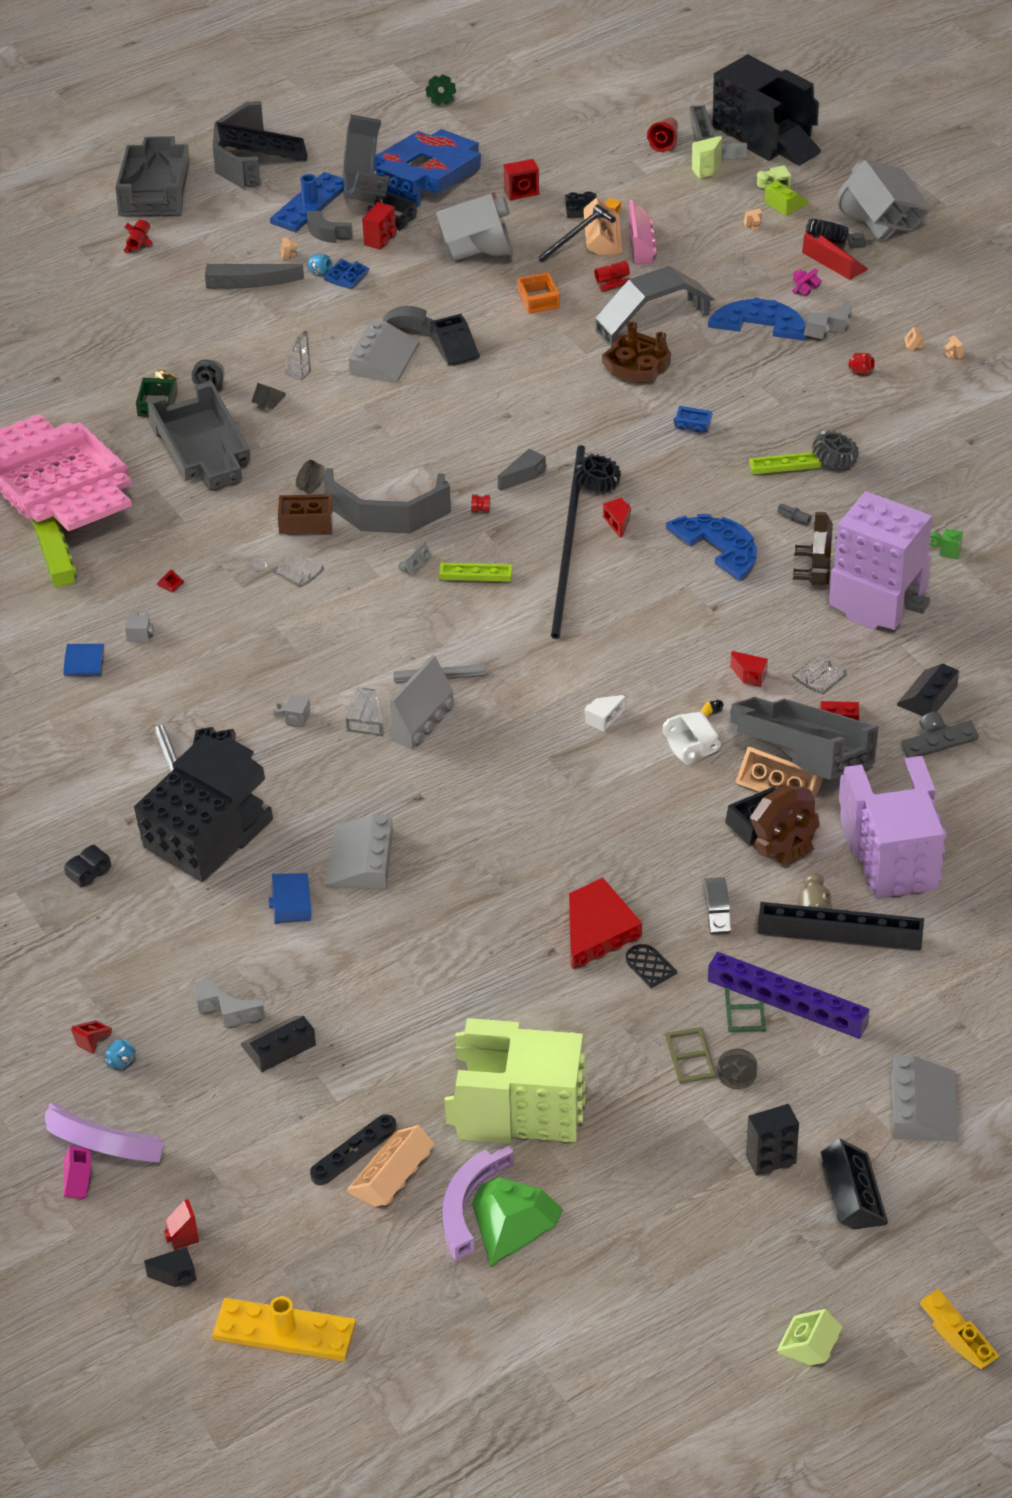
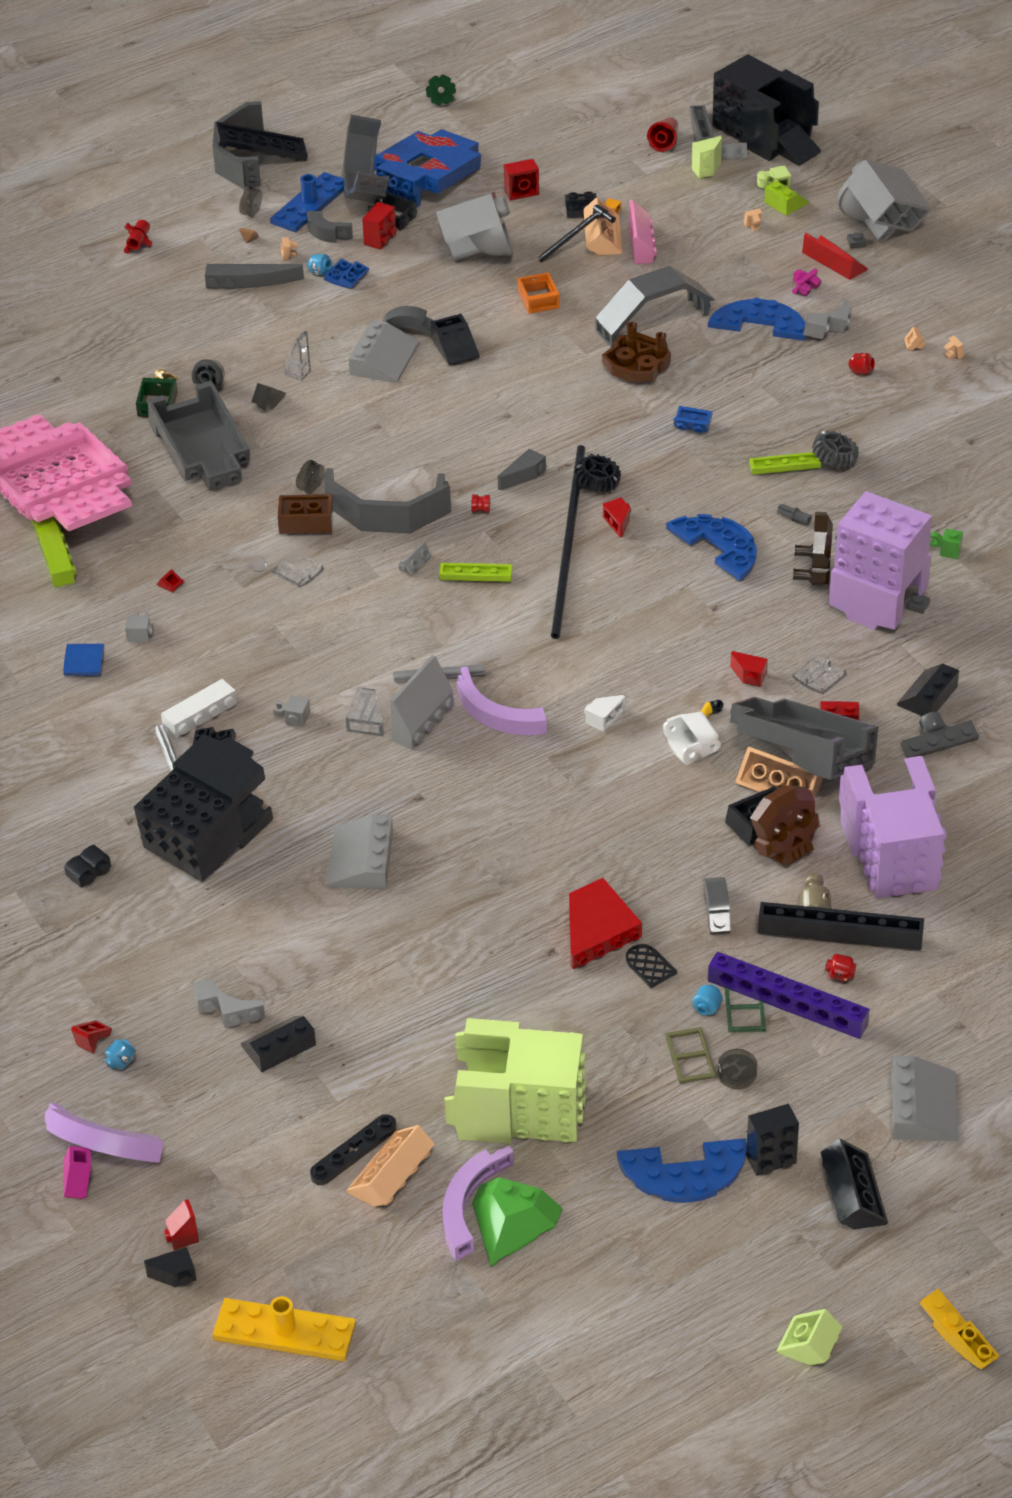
(152, 177): dark grey panel -> none
(199, 708): none -> white brick
(248, 234): none -> medium nougat slope
(250, 201): none -> clear smoke head
(290, 897): blue container -> none
(498, 716): none -> lavender arch
(612, 275): red pin -> none
(685, 1180): none -> blue plate
(707, 1000): none -> dark azure head
(829, 230): black gear -> none
(840, 968): none -> red head

